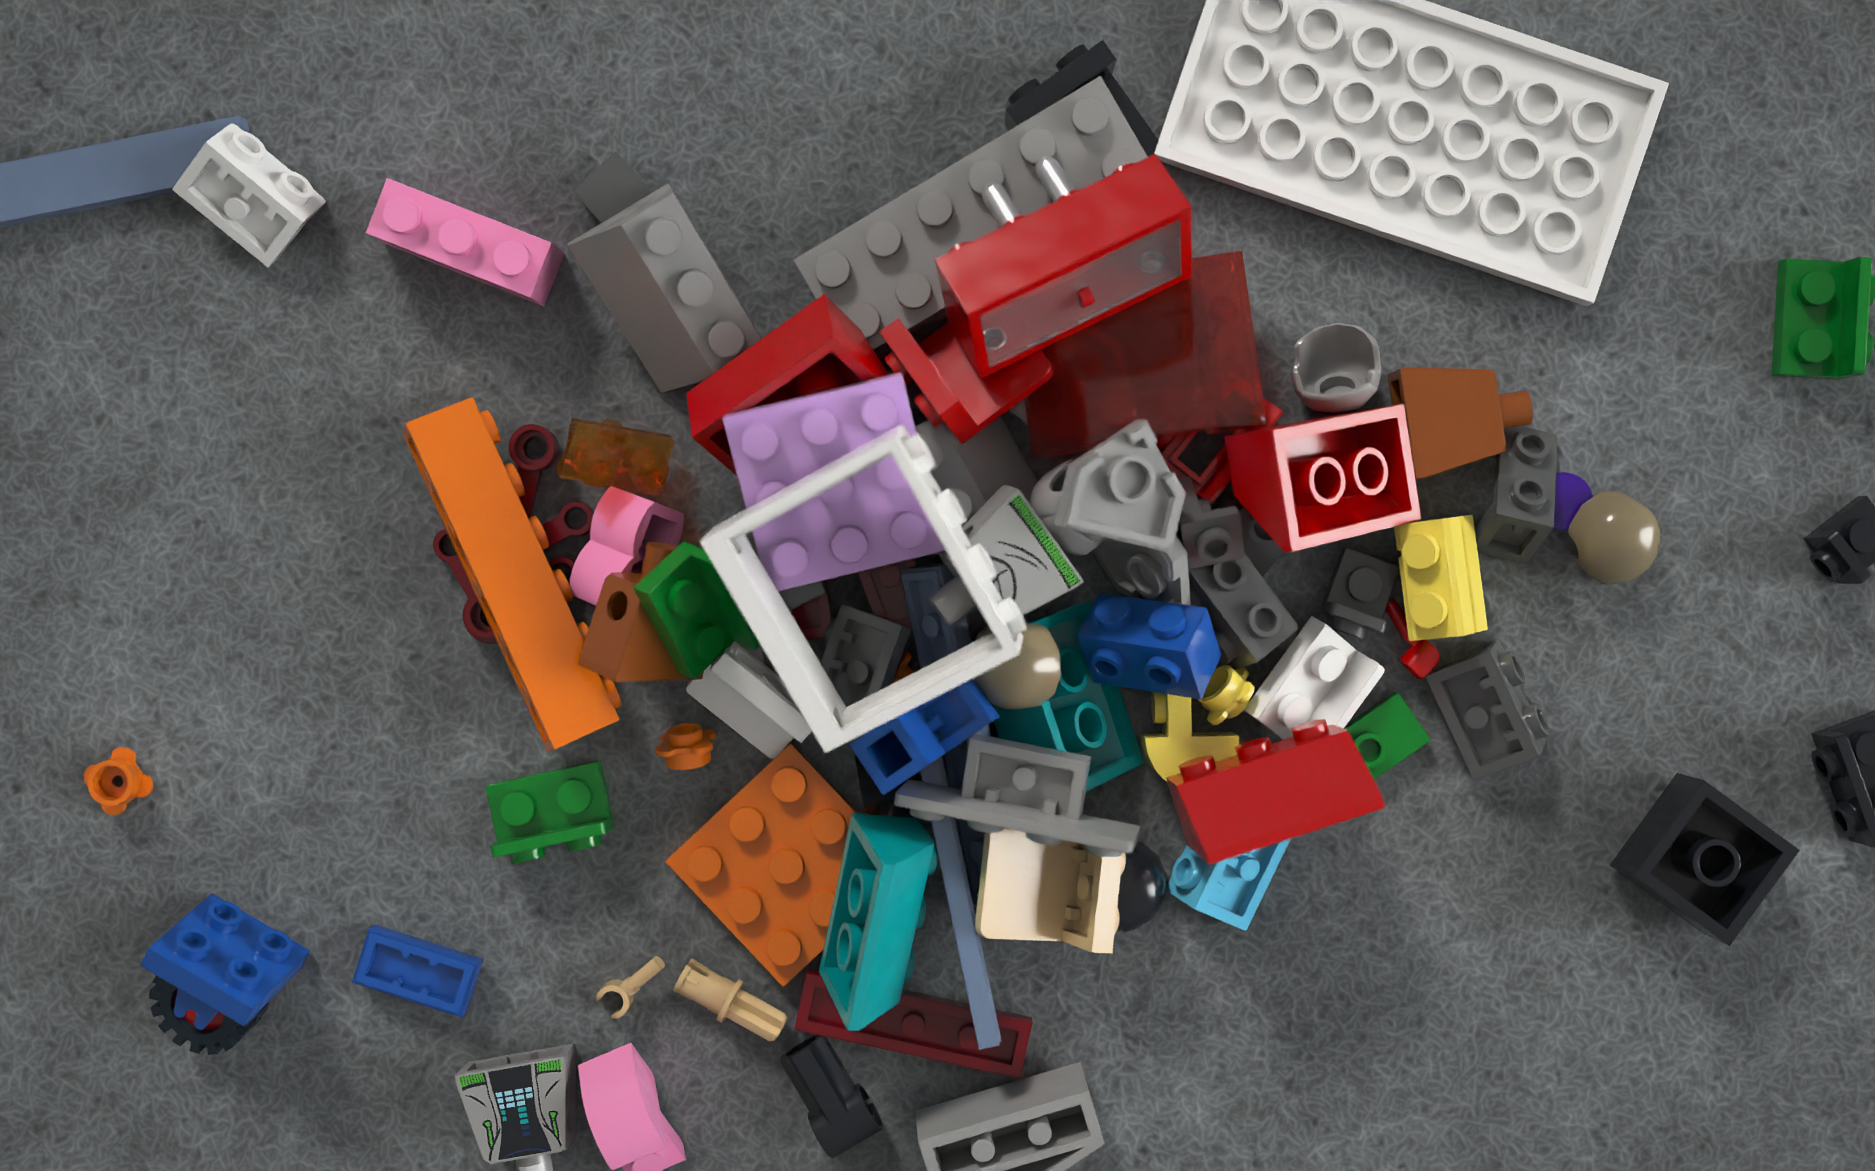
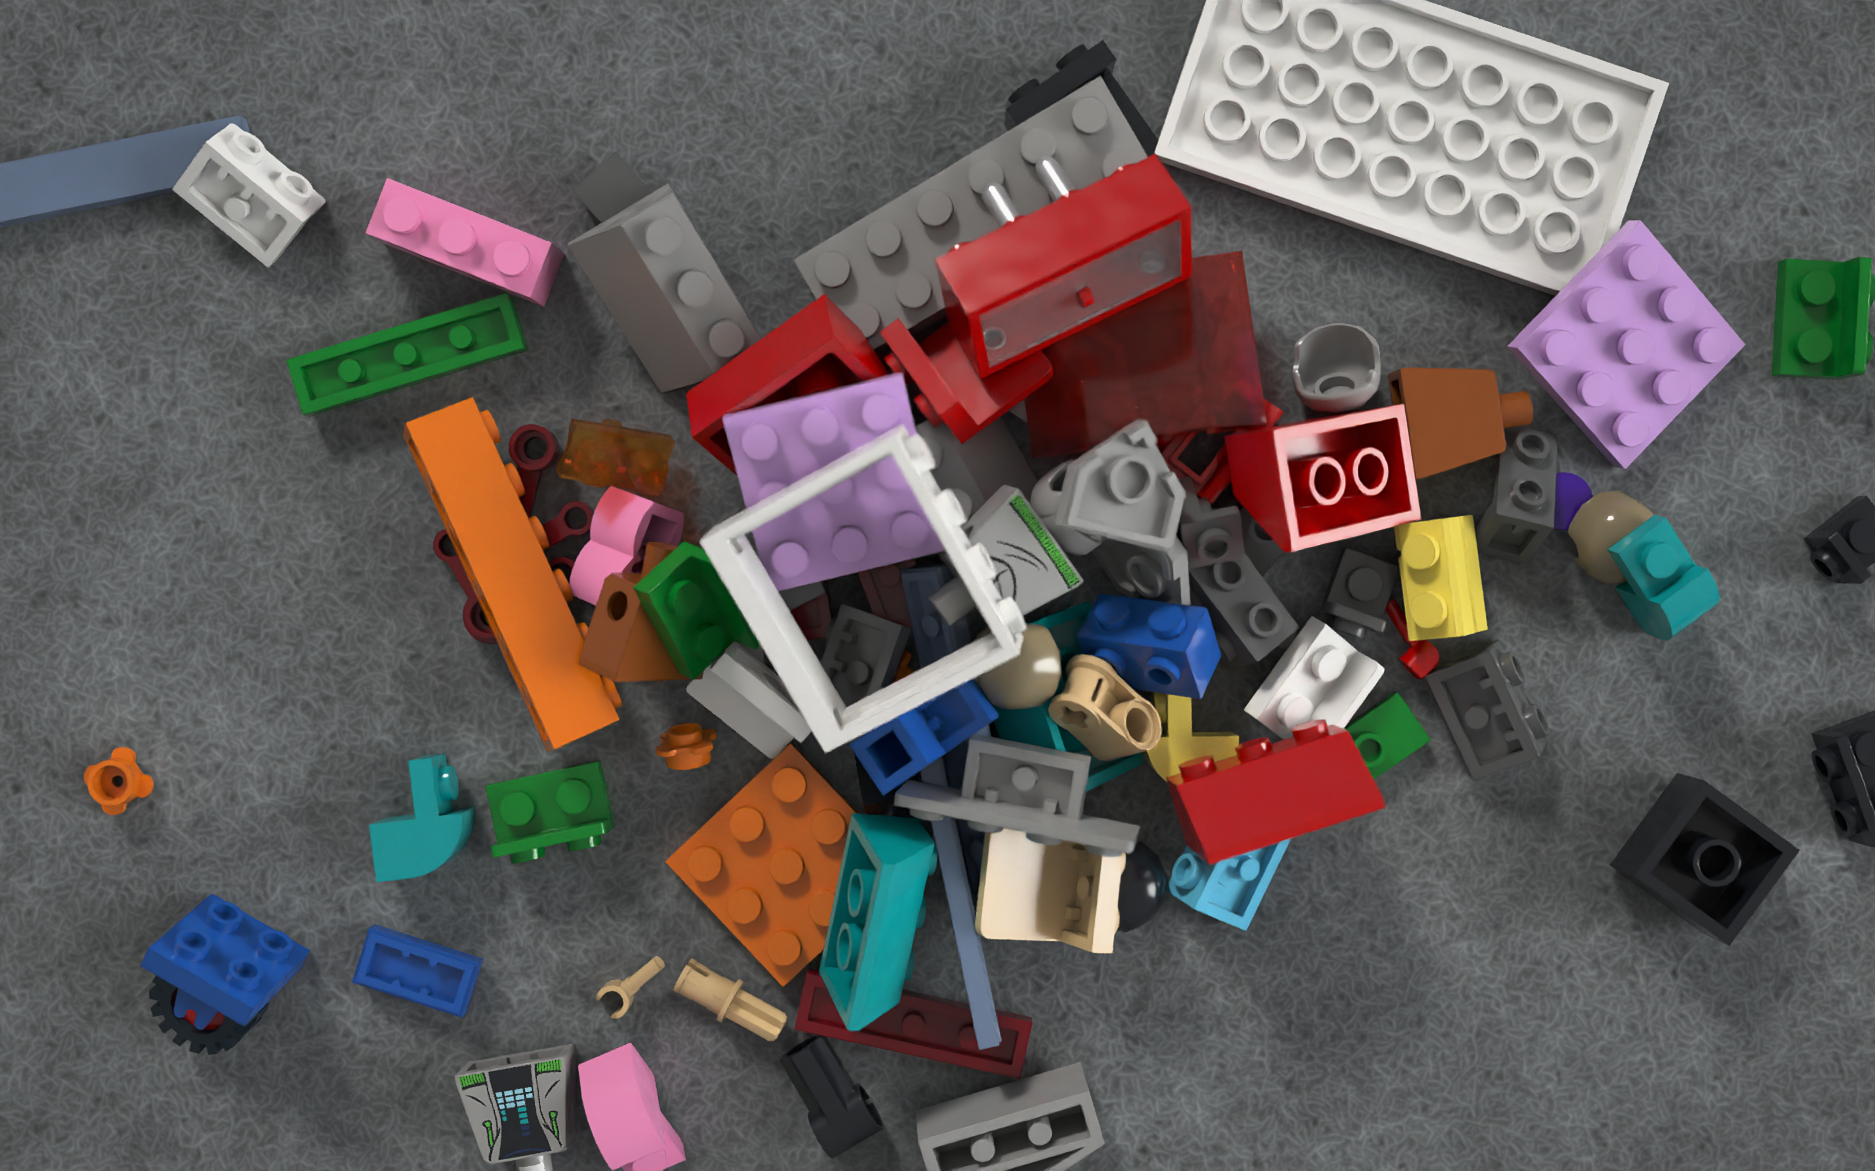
(407, 355): none -> green plate
(433, 835): none -> teal brick
(1104, 714): none -> tan piece
(1227, 694): light yellow plate -> none
(1626, 344): none -> lavender plate
(1663, 582): none -> teal brick

